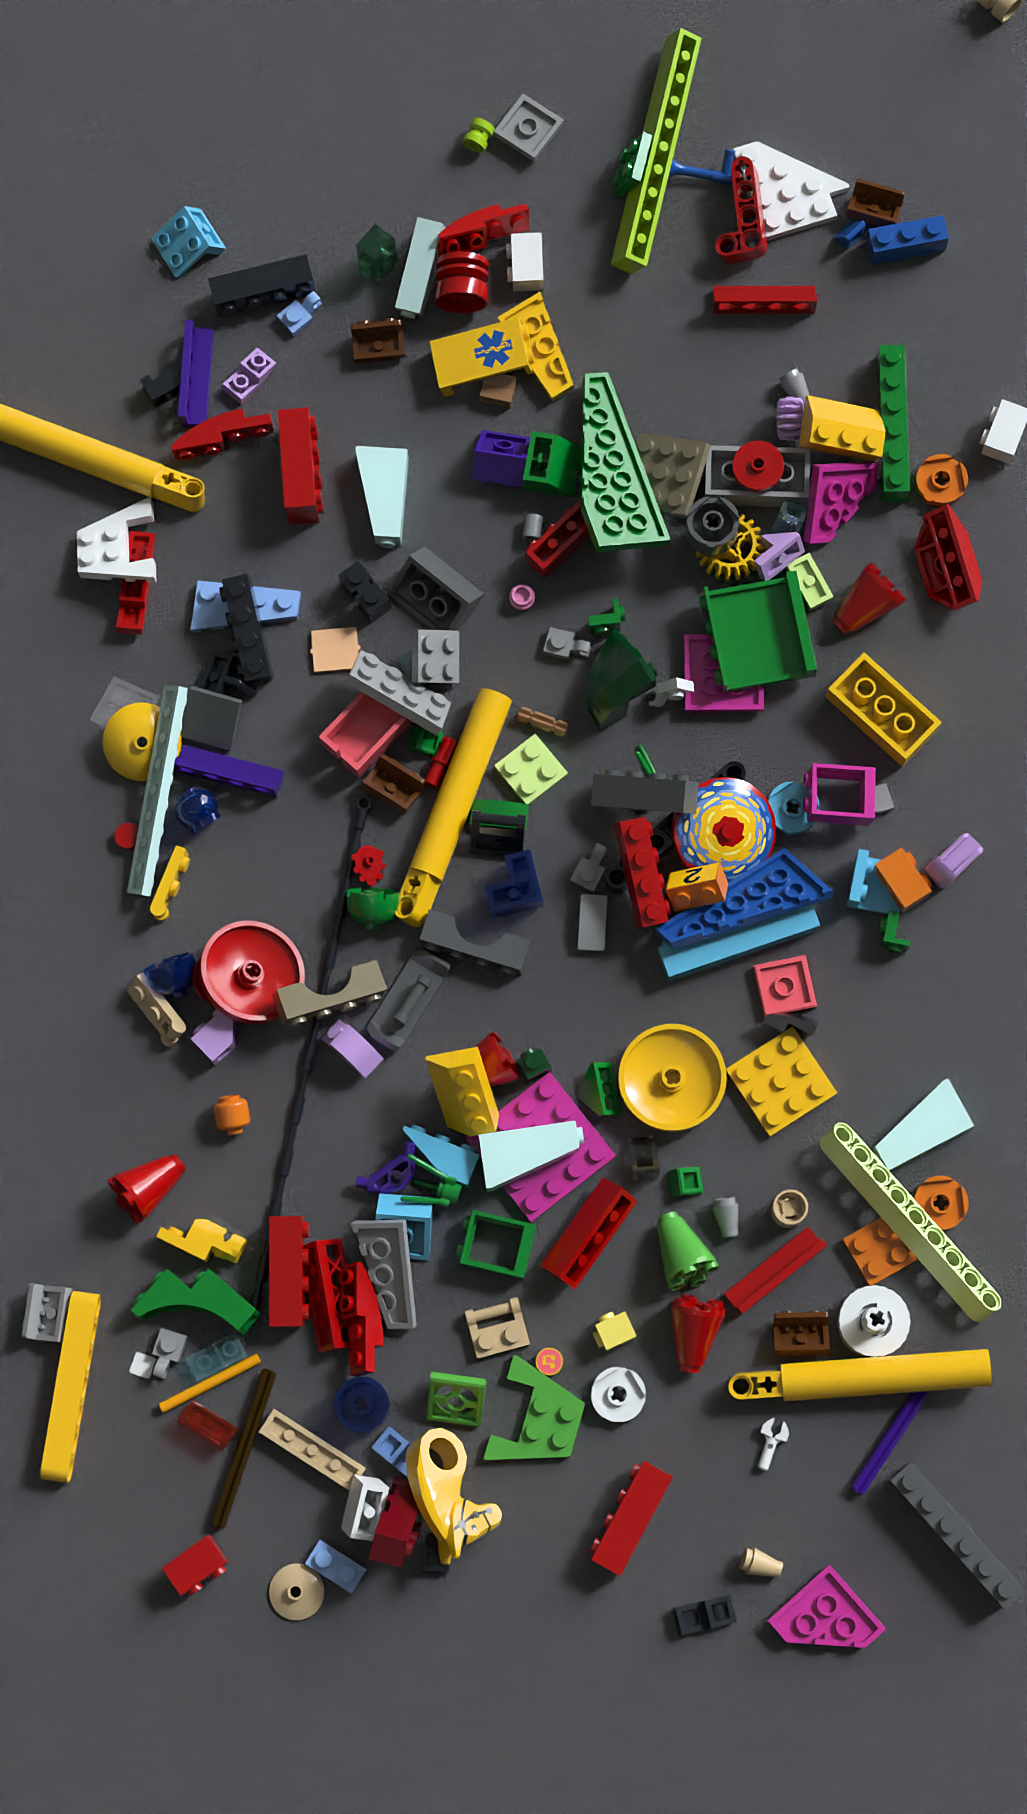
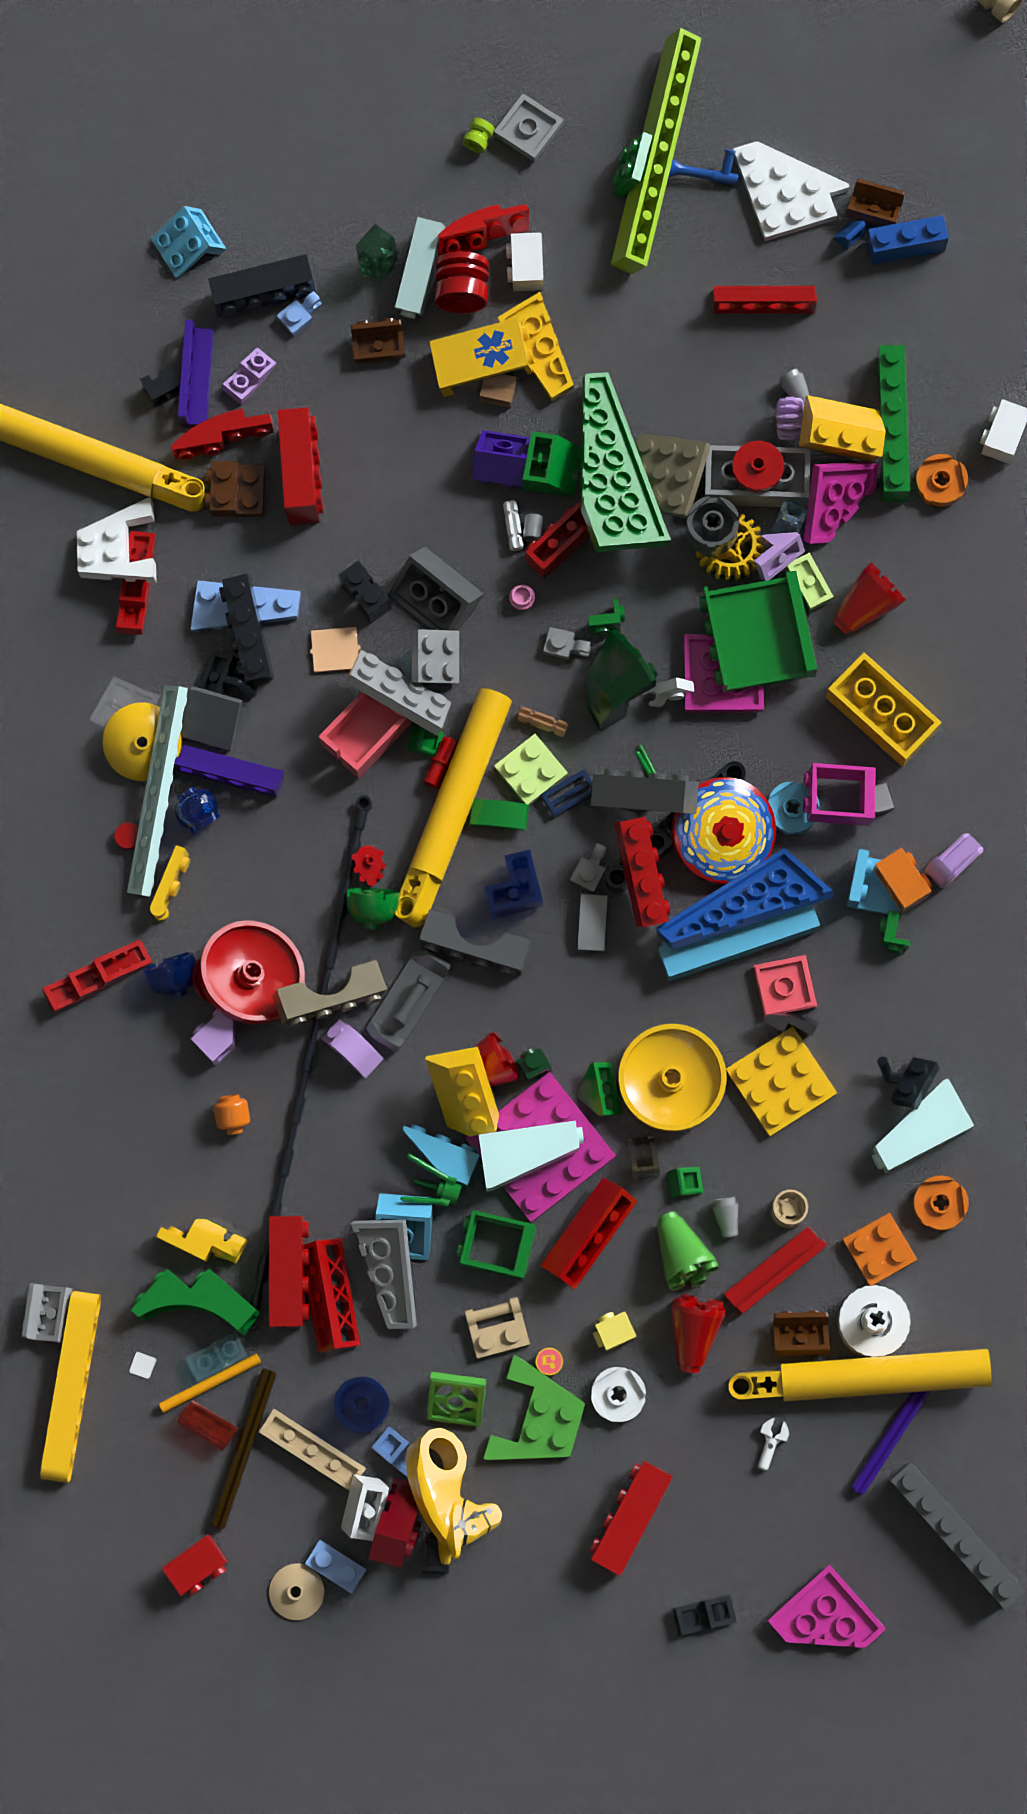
(97, 976): none -> red slope
(146, 1185): red cone -> none
(157, 1010): tan plate -> none
(168, 1348): light grey plate -> none
(235, 489): none -> reddish brown plate
(362, 1310): red slope -> none
(384, 486): light aqua slope -> none
(392, 1176): dark purple piece -> none
(393, 784): reddish brown bracket -> none
(494, 840): black plate -> none
(513, 525): none -> white axle
(574, 802): none -> dark blue tile
(697, 886): orange brick -> none
(745, 208): red beam -> none
(758, 1563): tan cone -> none
(910, 1222): yellowish green beam -> none
(913, 1083): none -> black plate
(947, 560): red wedge -> none

